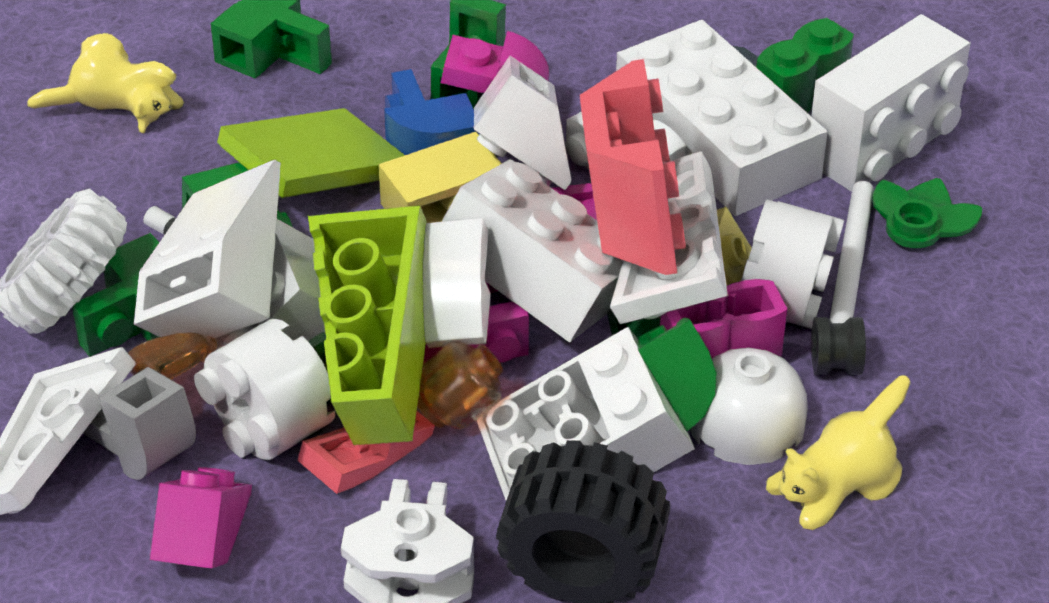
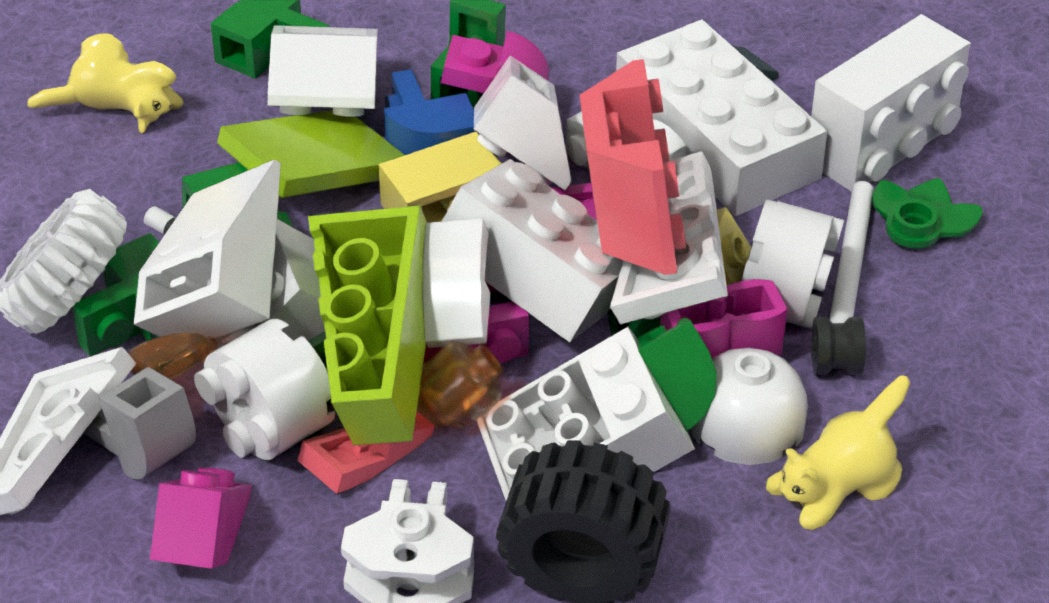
(322, 69): none -> white slope
(805, 58): green brick -> none

